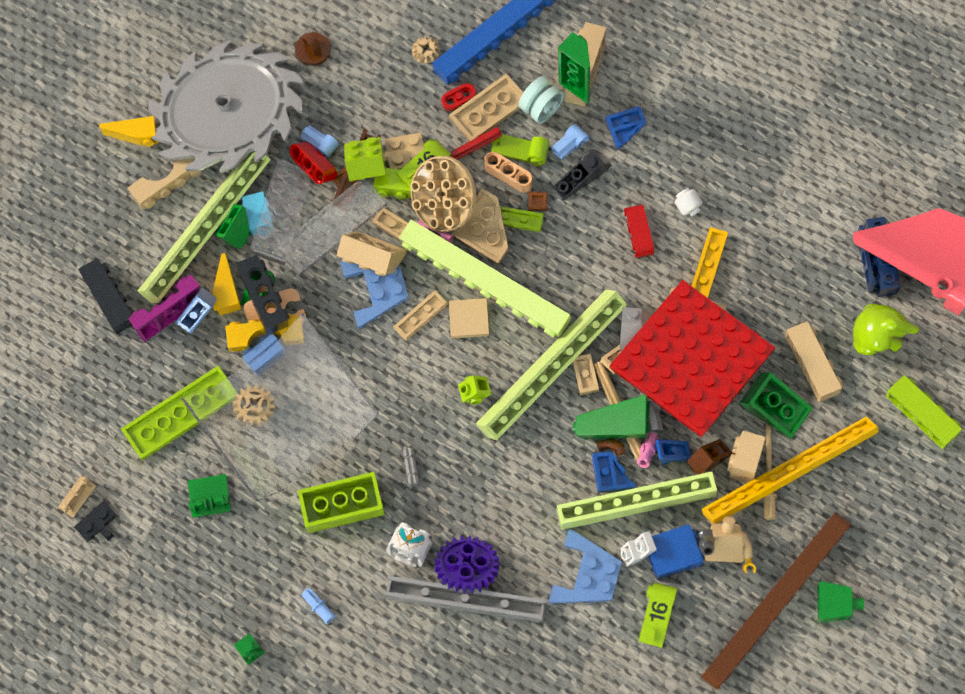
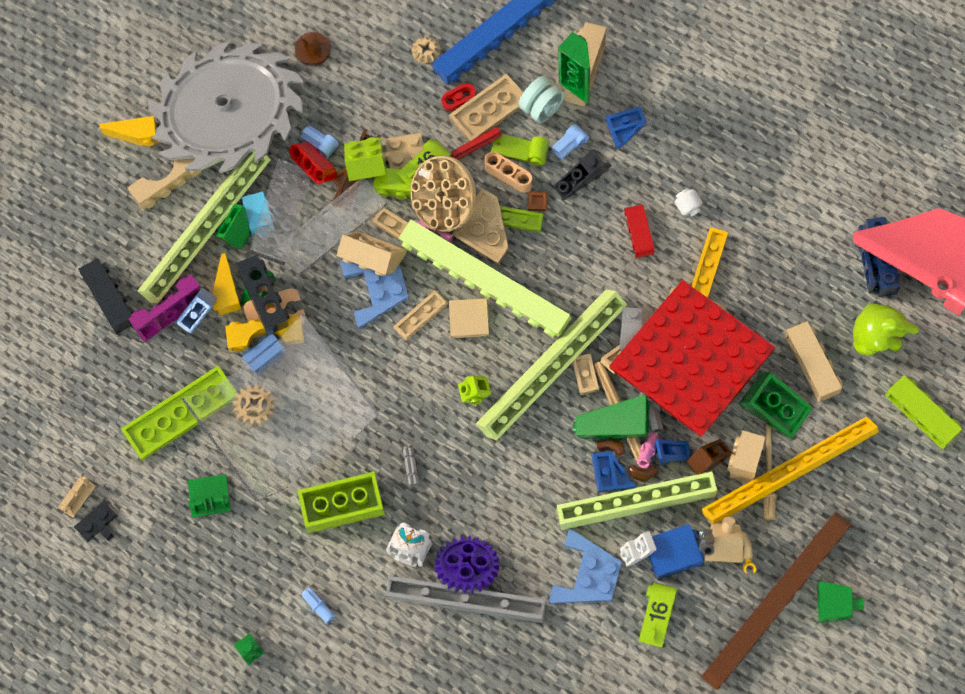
(641, 474): none -> reddish brown arm

